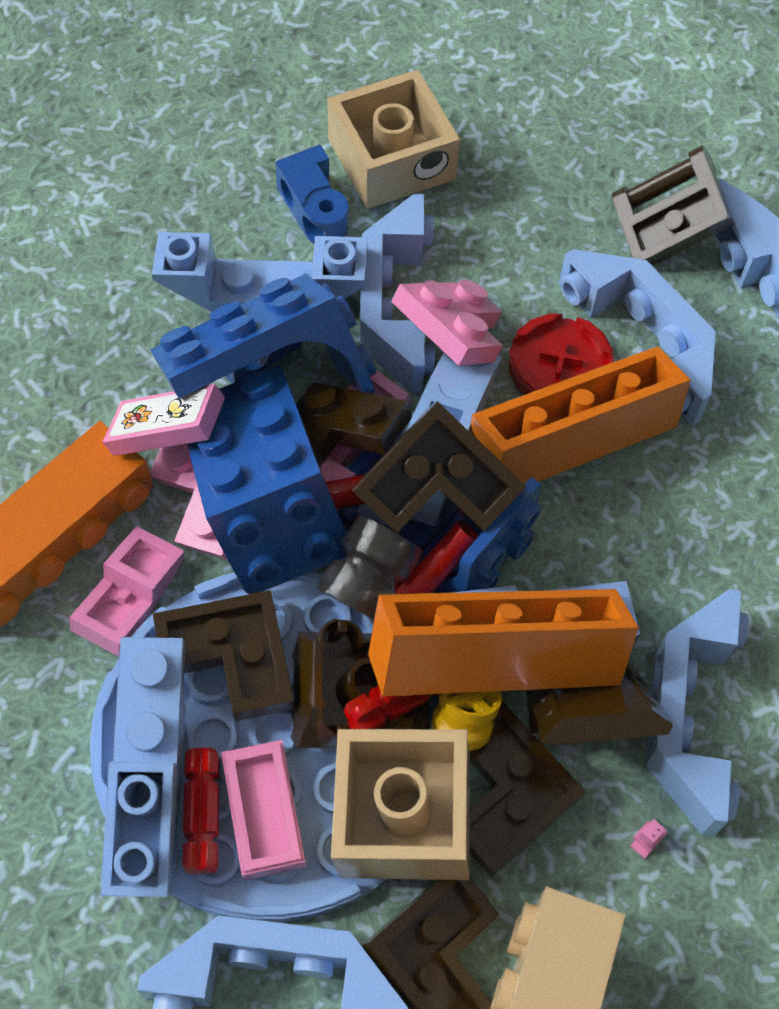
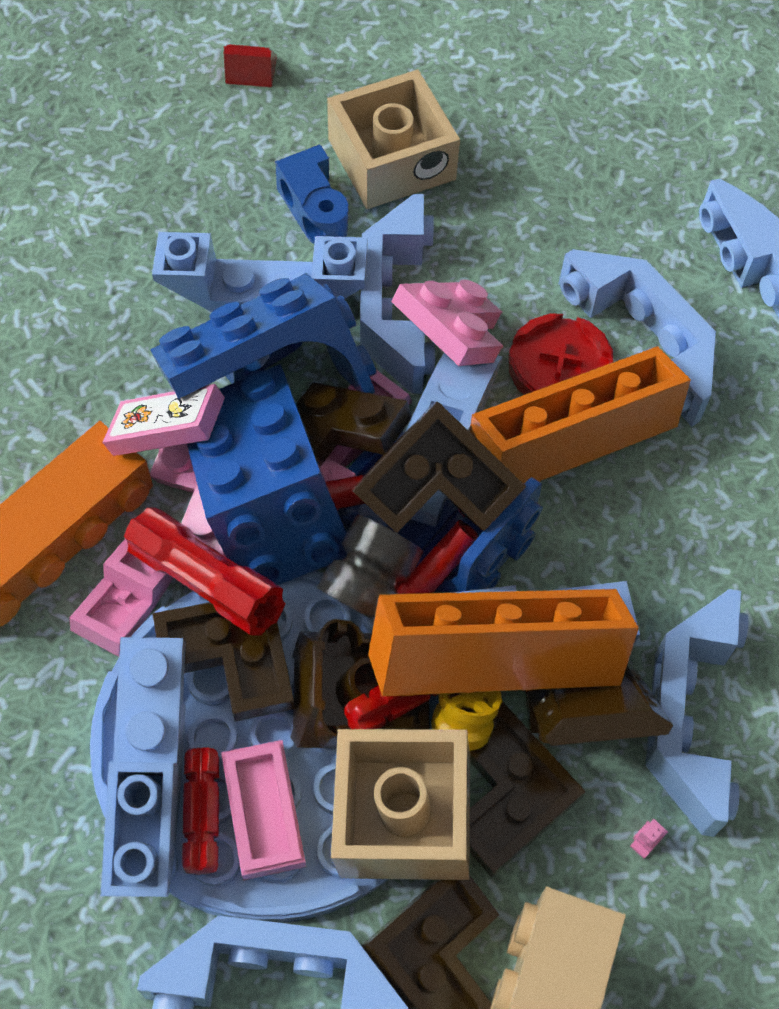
(234, 590): none -> red axle
(249, 65): none -> red slope
(678, 219): plate -> none

